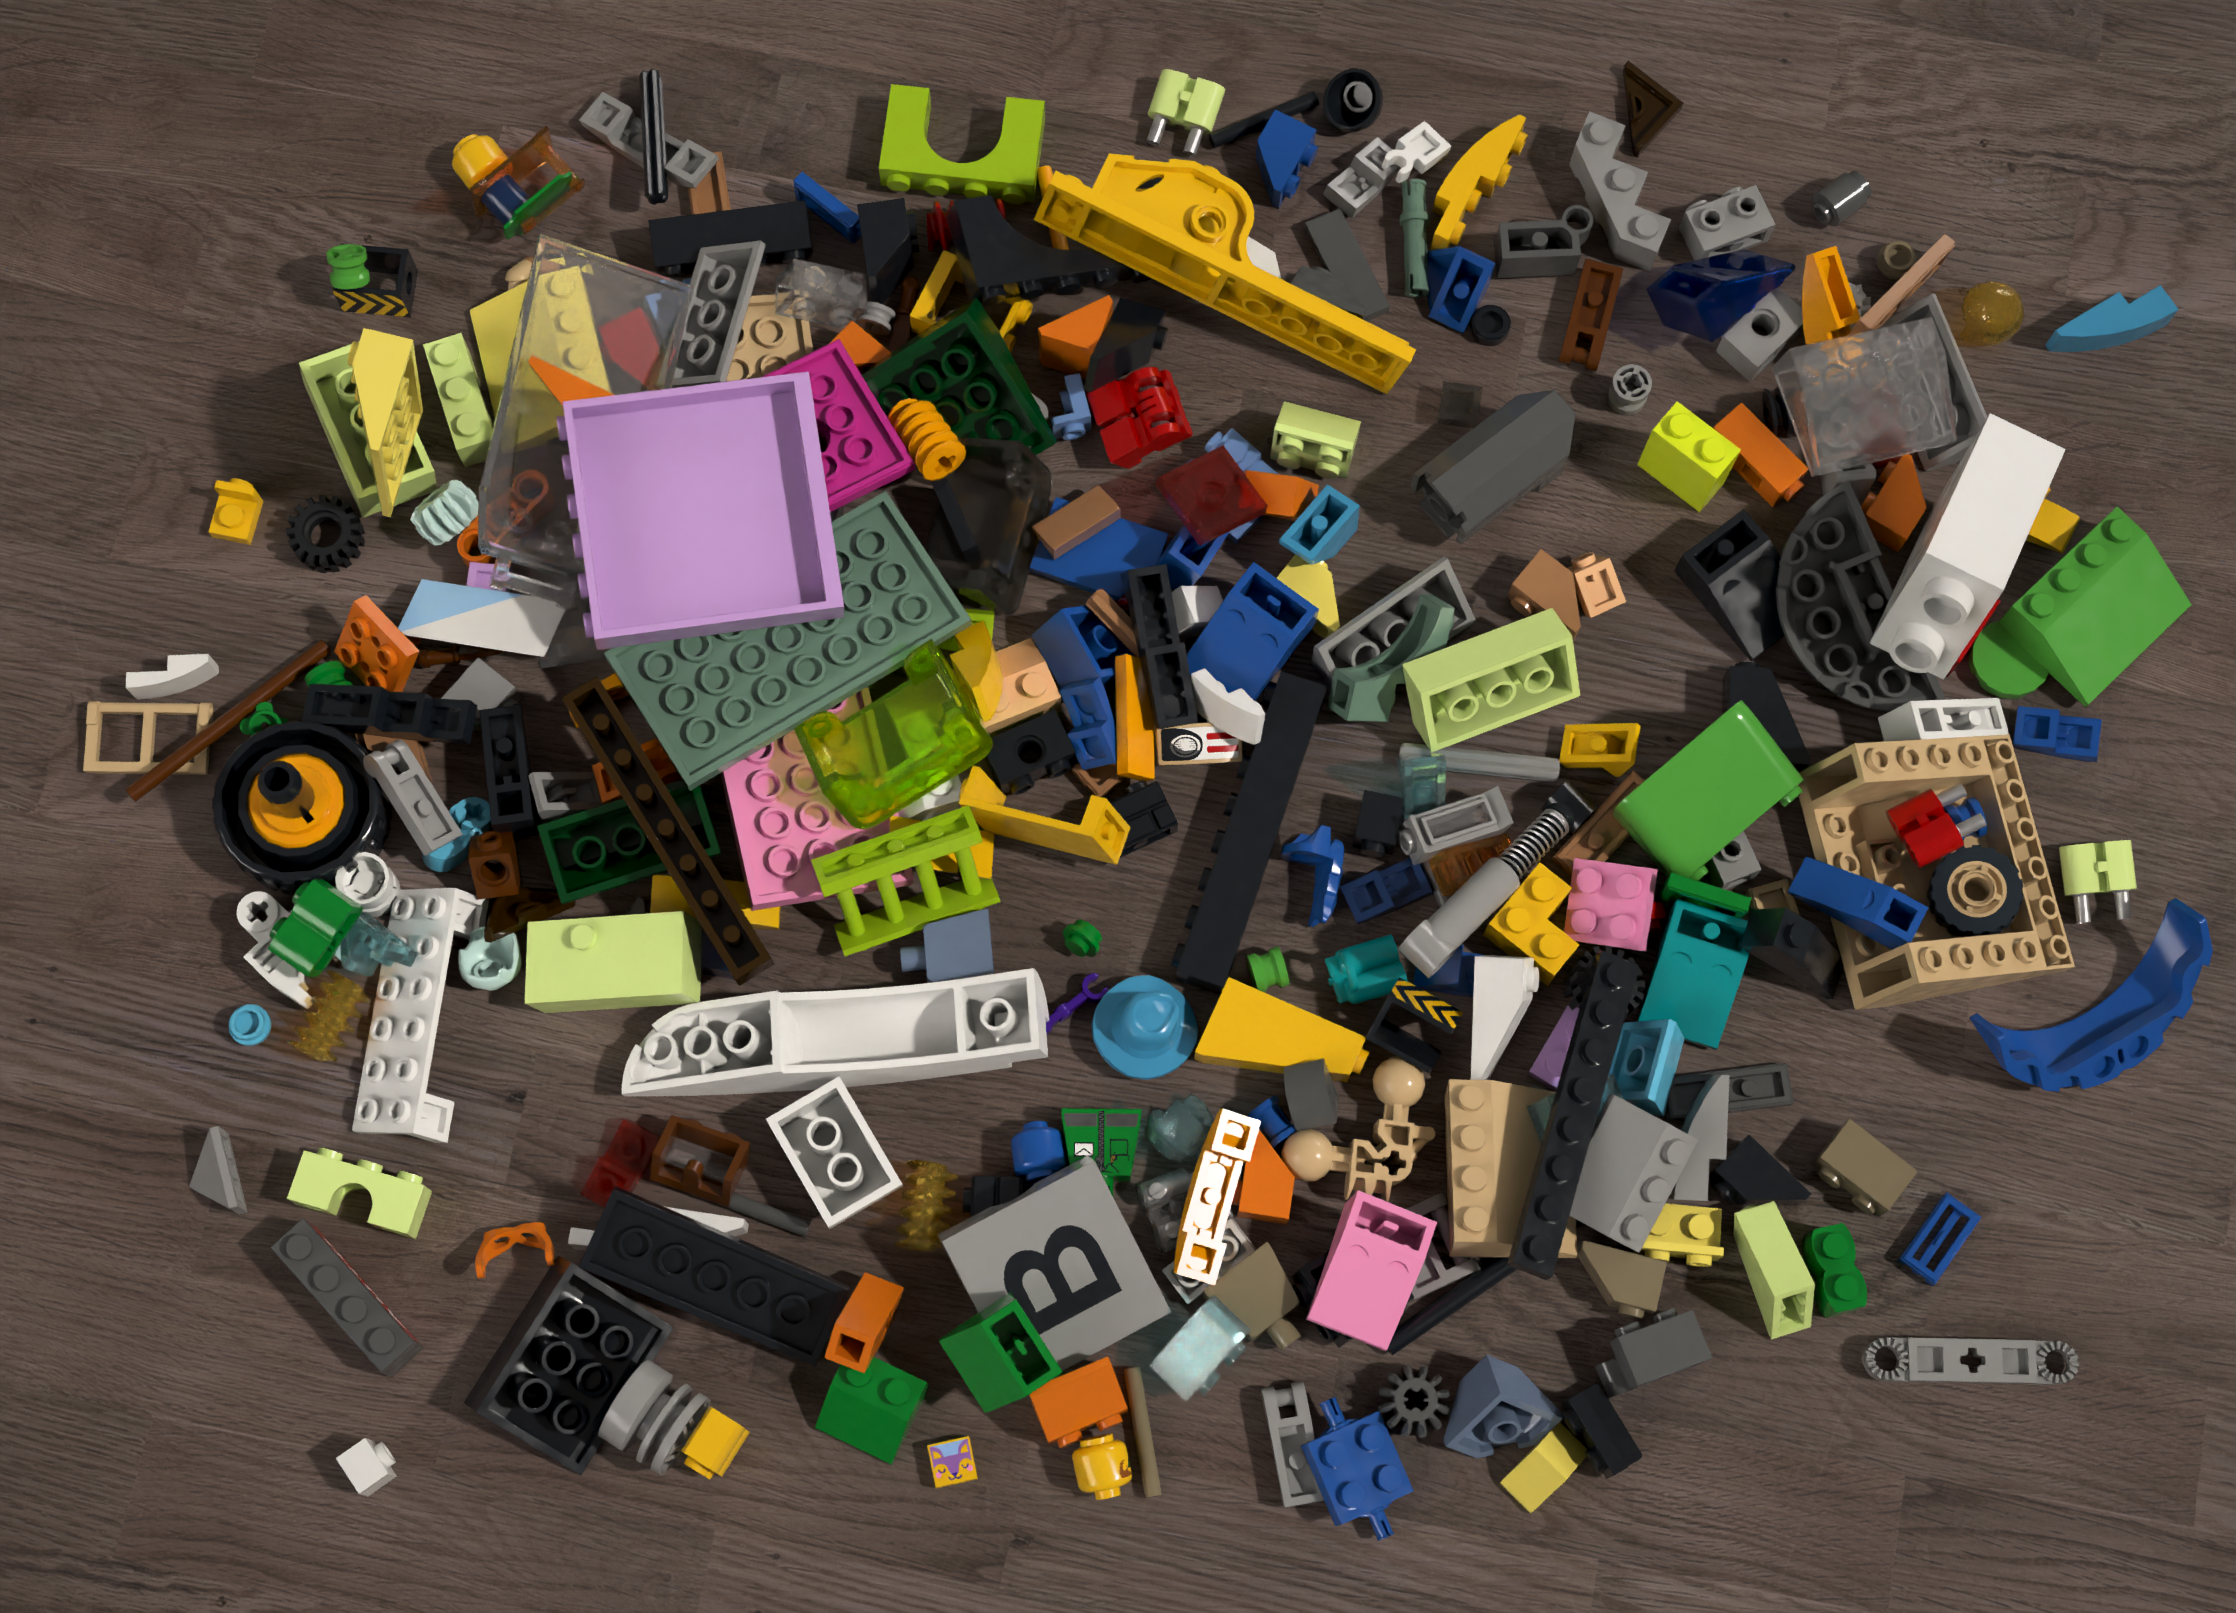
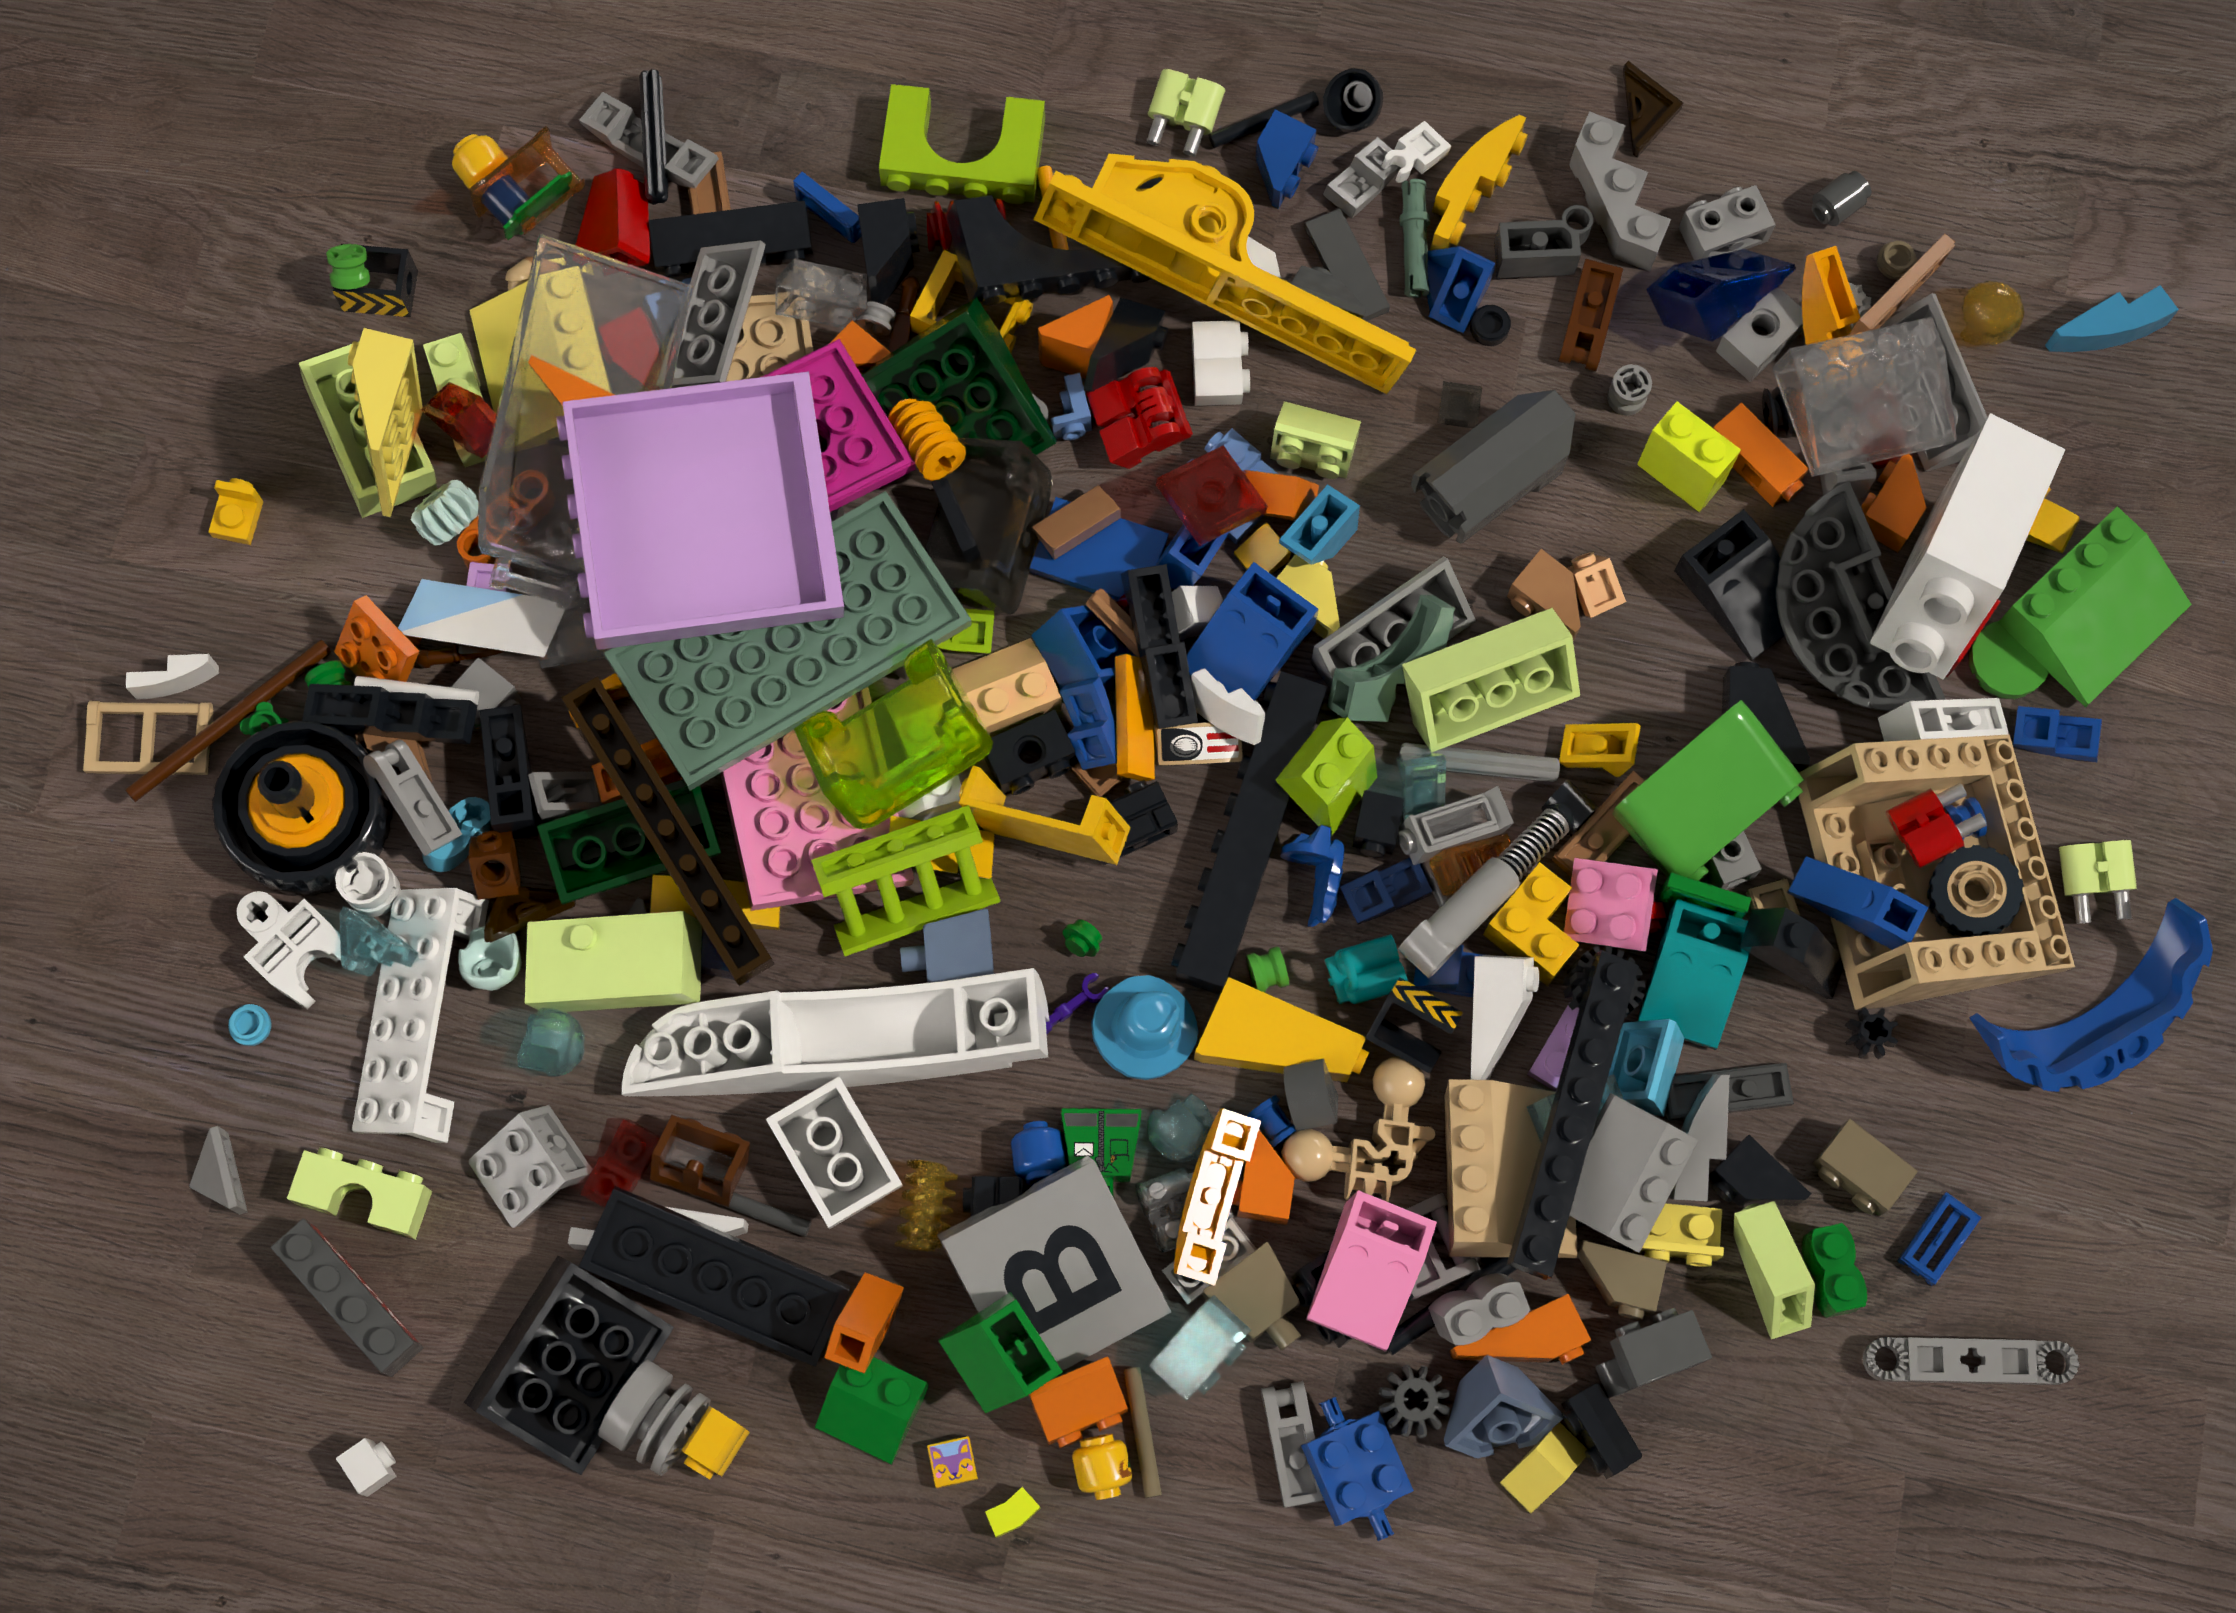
(309, 518): black tyre -> none
(314, 927): green brick -> none
(329, 1018): clear yellow piece -> none
(434, 691): none -> white bar
(462, 417): none -> clear red slope
(490, 1249): orange cap -> none
(529, 1163): none -> light grey bracket
(552, 1043): none -> clear light blue hair
(617, 218): none -> red slope
(978, 669): yellow slope -> none
(1012, 1513): none -> neon yellow piece
(1218, 363): none -> white brick
(1263, 549): none -> yellow slope
(1330, 772): none -> lime slope
(1471, 1314): none -> light grey brick
(1539, 1337): none -> orange slope
(1882, 1031): none -> black gear

